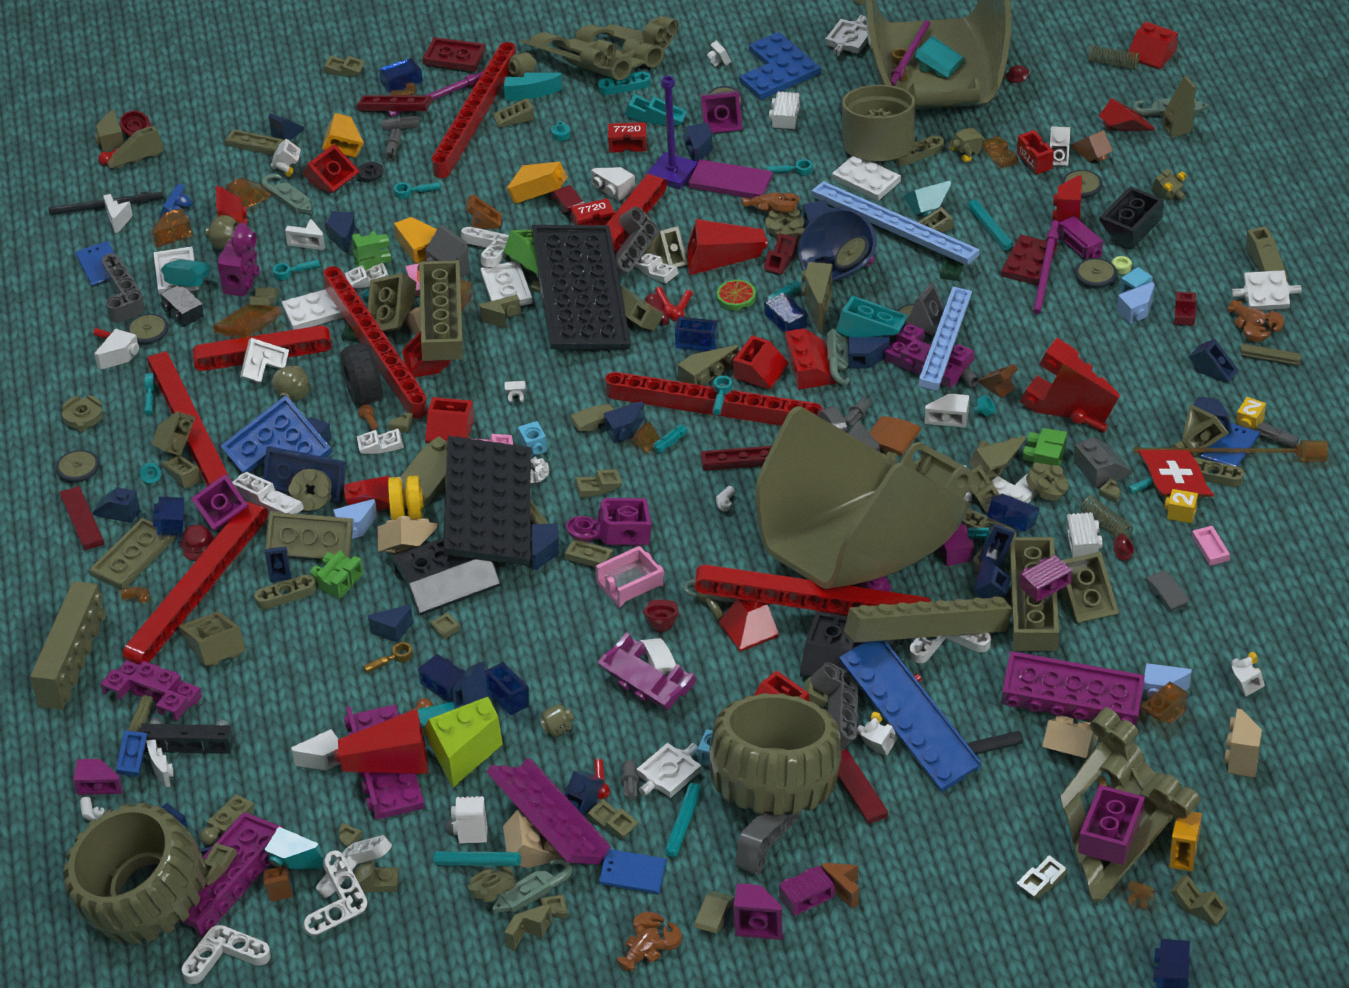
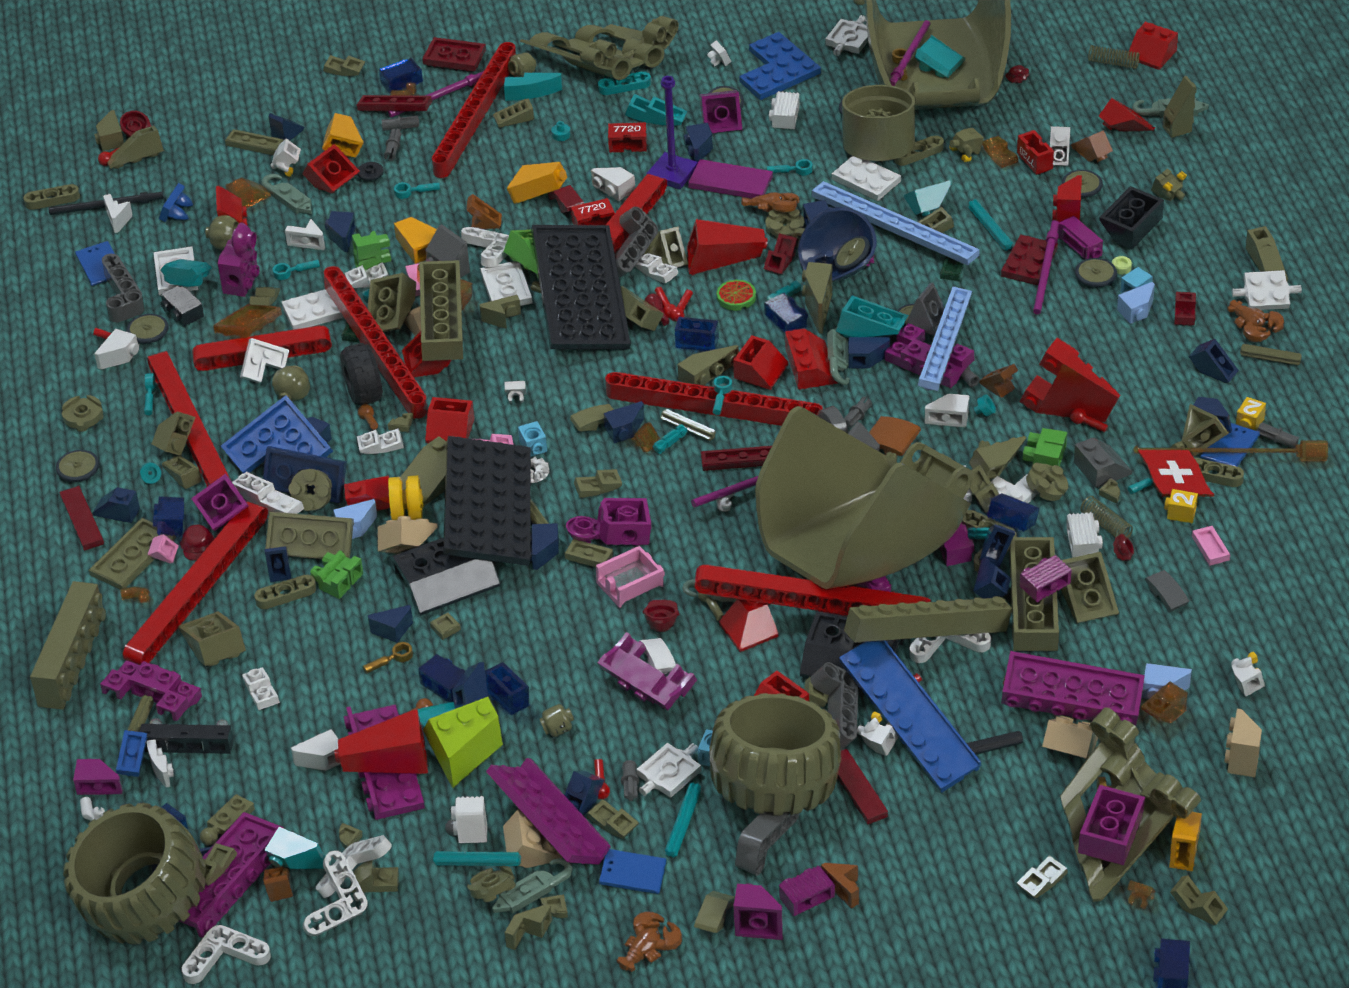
(39, 198): none -> olive beam
(163, 549): none -> bright pink slope
(171, 228): clear orange slope -> none
(260, 688): none -> white slope
(692, 426): none -> axle
(724, 492): none -> magenta bar

